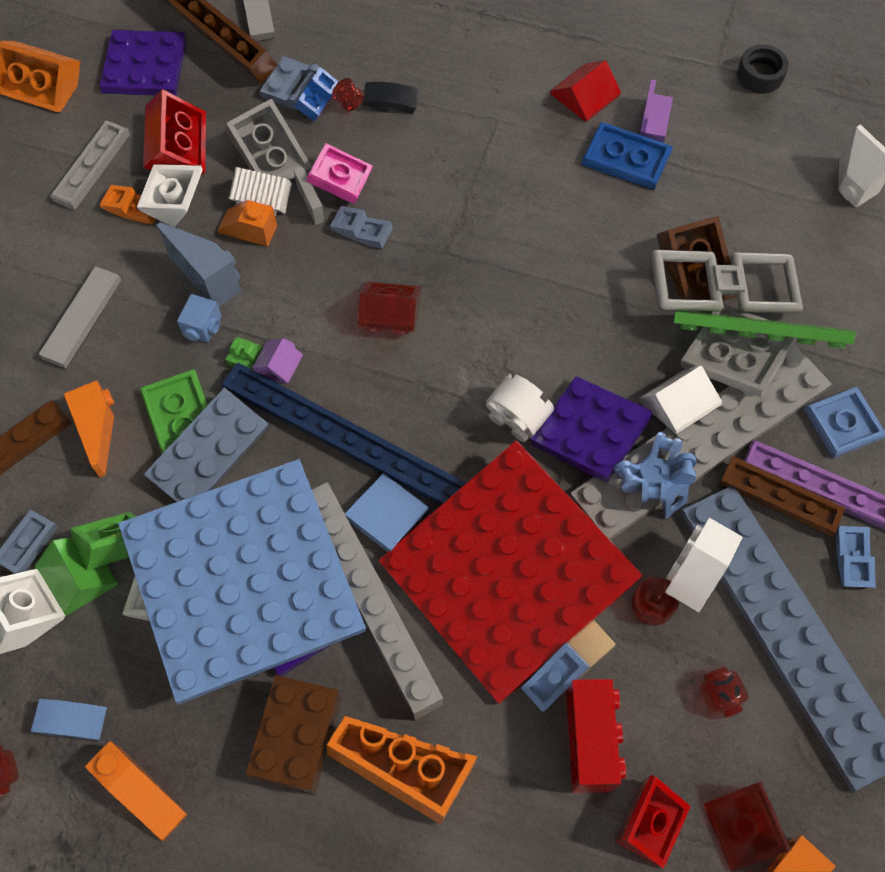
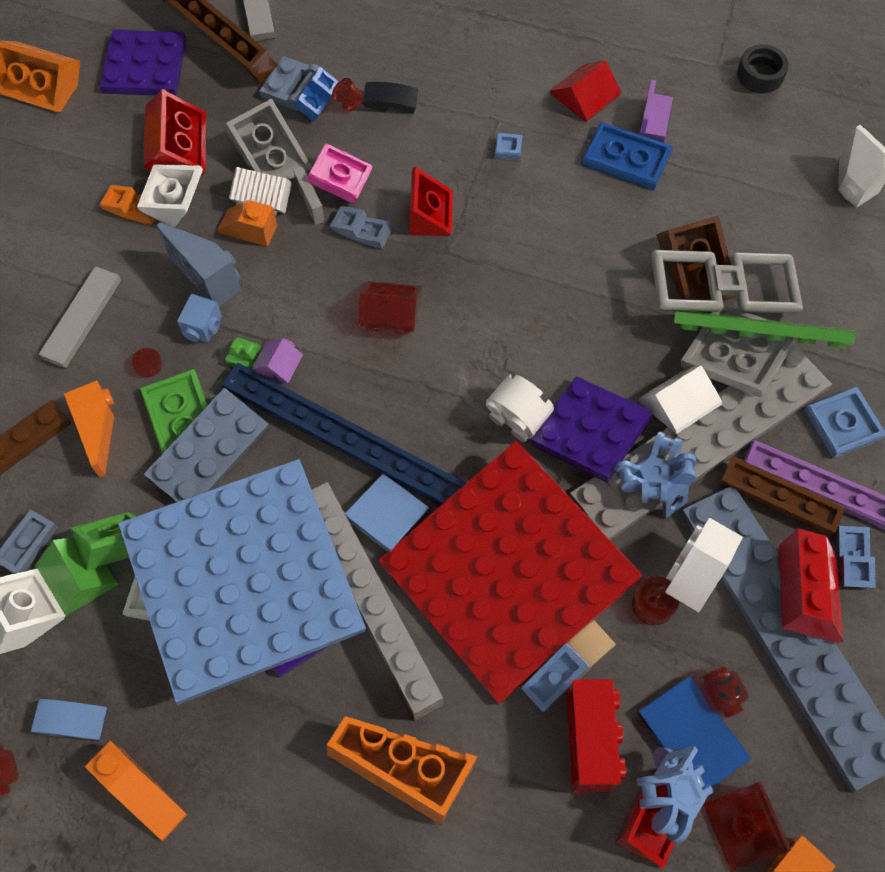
(90, 165): light grey tile -> none
(147, 362): none -> clear red tile
(294, 734): reddish brown brick -> none
(429, 206): none -> red slope
(508, 146): none -> medium blue tile
(684, 720): none -> blue tile
(684, 790): none -> medium blue piece
(810, 586): none -> red slope

